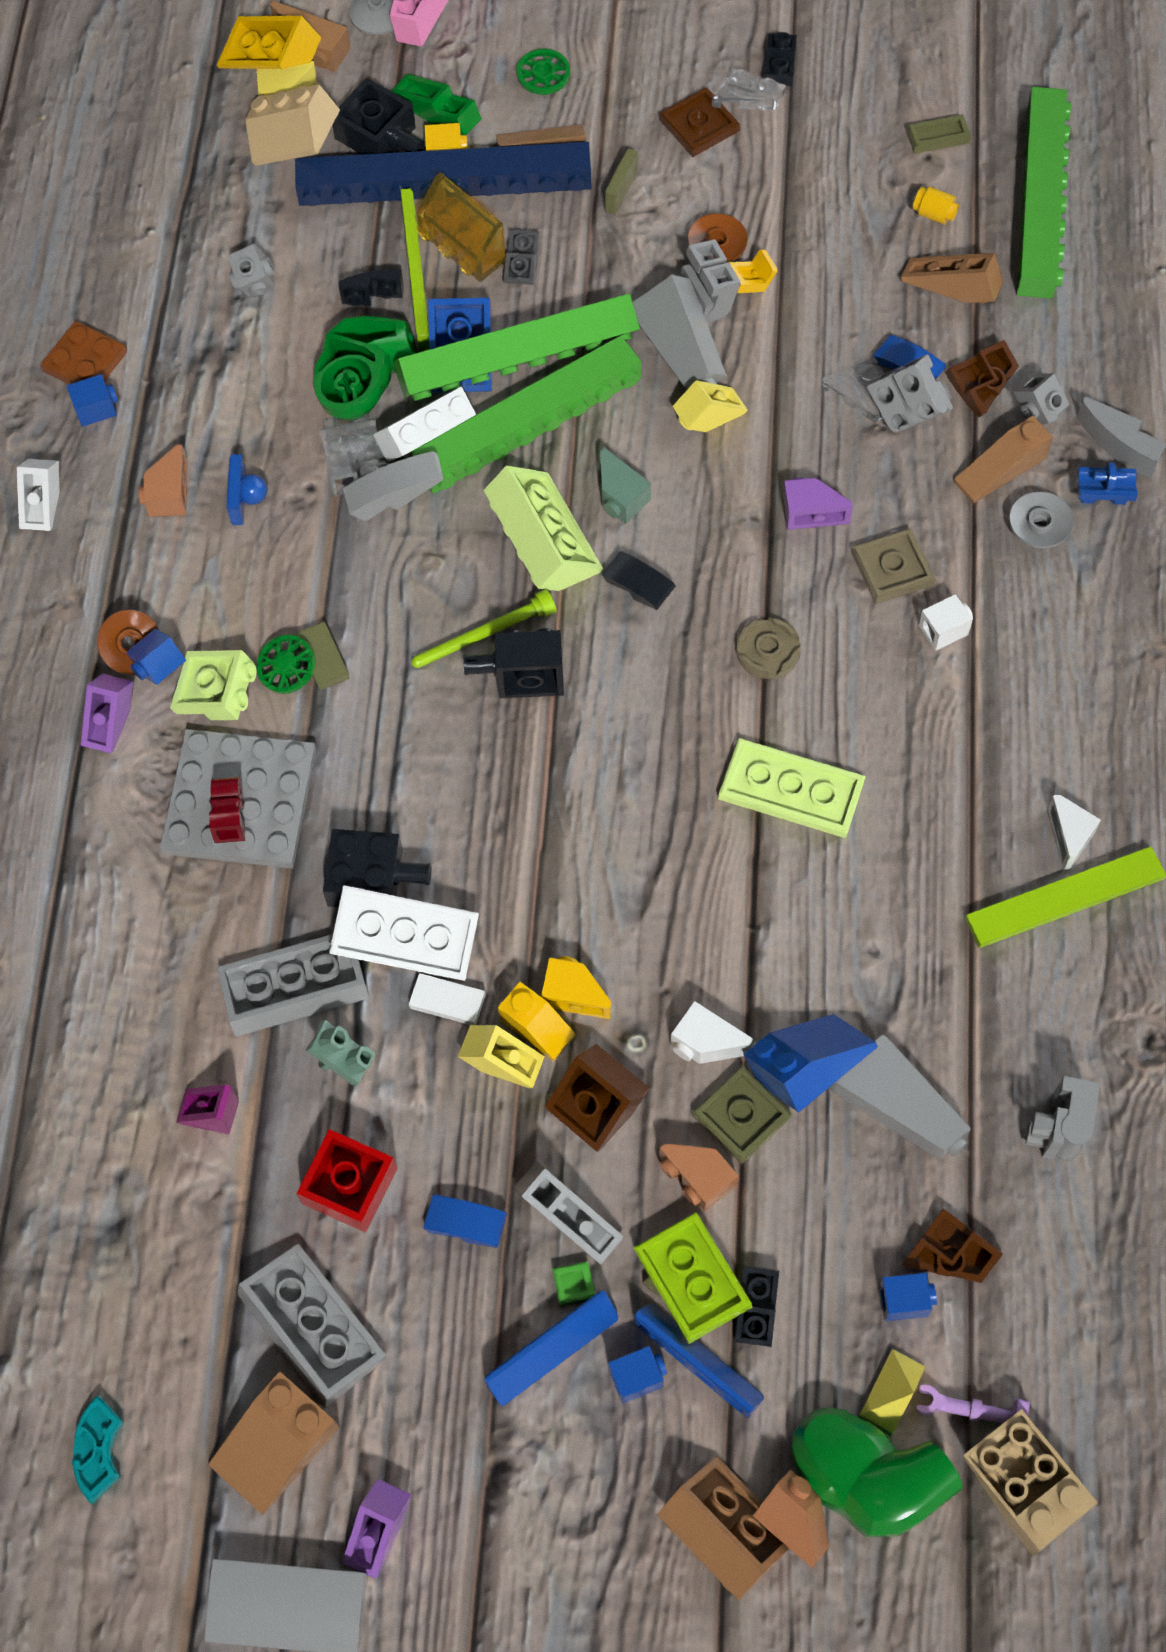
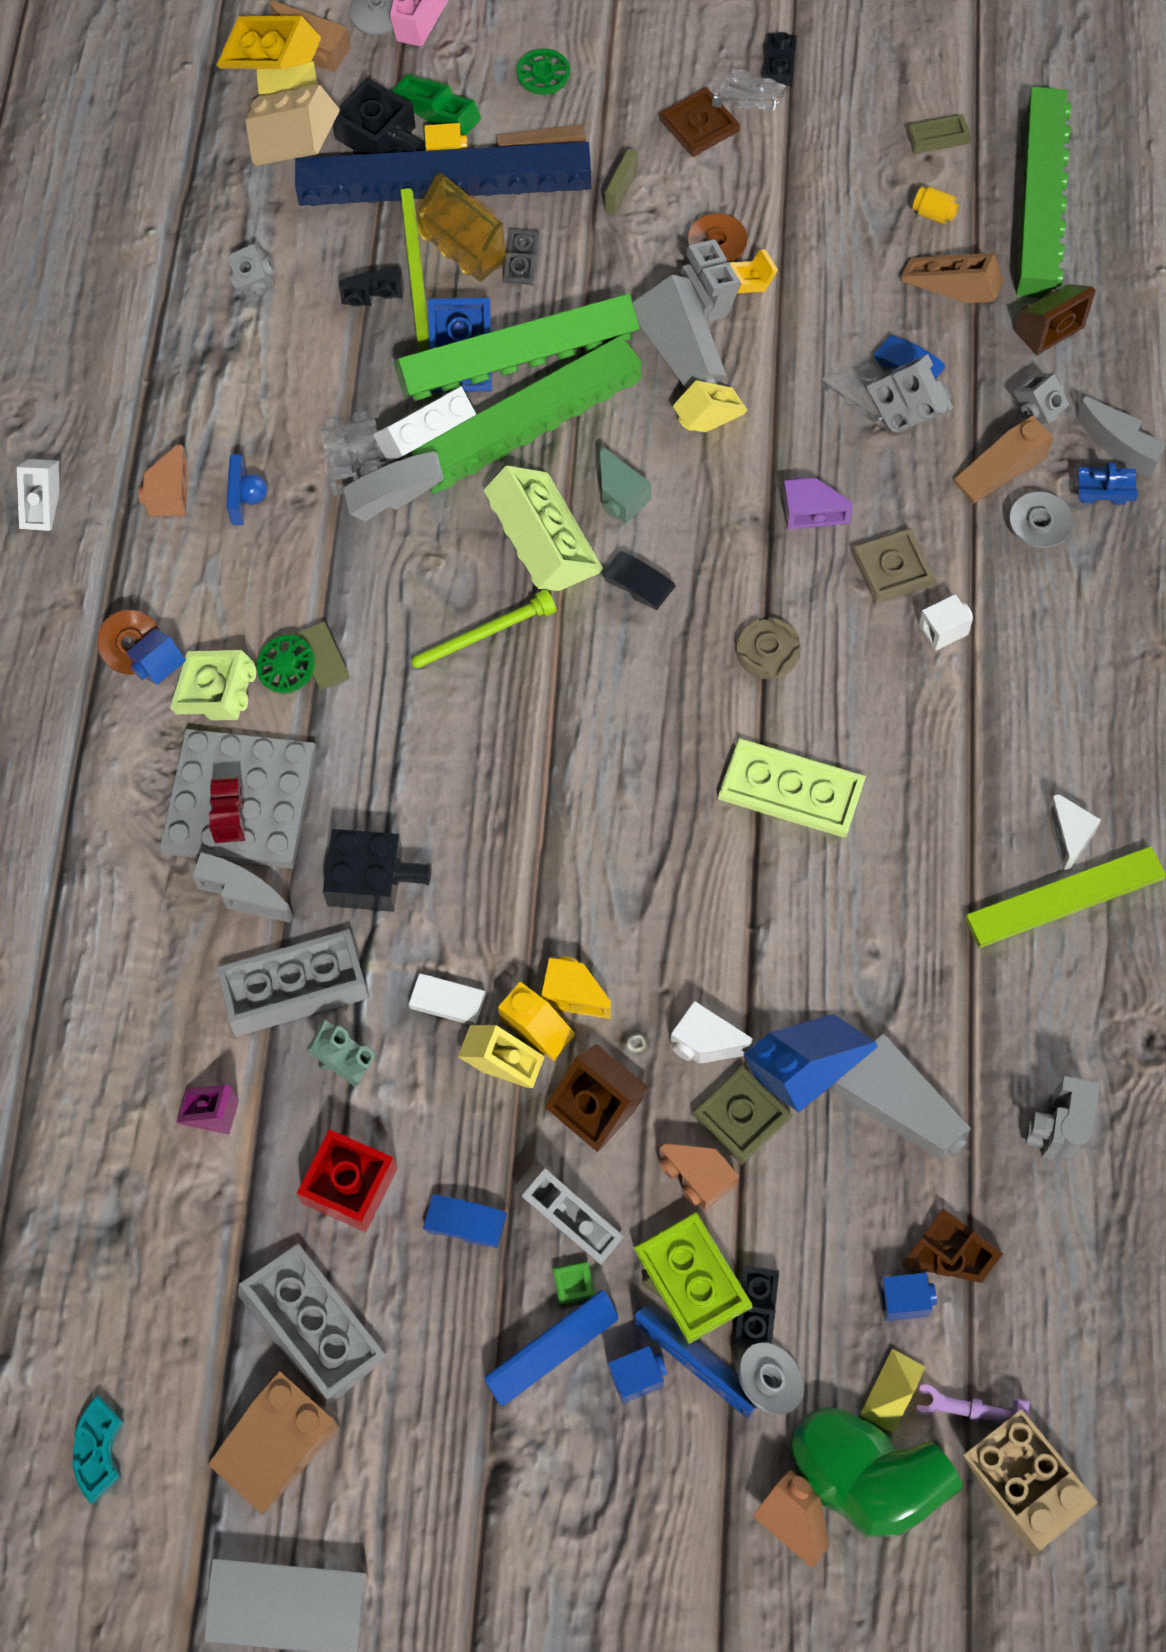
(83, 355): dark orange plate -> none
(93, 400): blue brick -> none
(105, 712): medium lavender slope -> none
(240, 888): none -> light grey slope
(359, 364): green piece -> none
(376, 1528): medium lavender slope -> none
(403, 933): white tile -> none
(523, 662): black brick -> none
(717, 1524): medium nougat slope -> none
(771, 1379): none -> light grey dish
(983, 376): reddish brown slope -> none
(1054, 317): none -> reddish brown slope

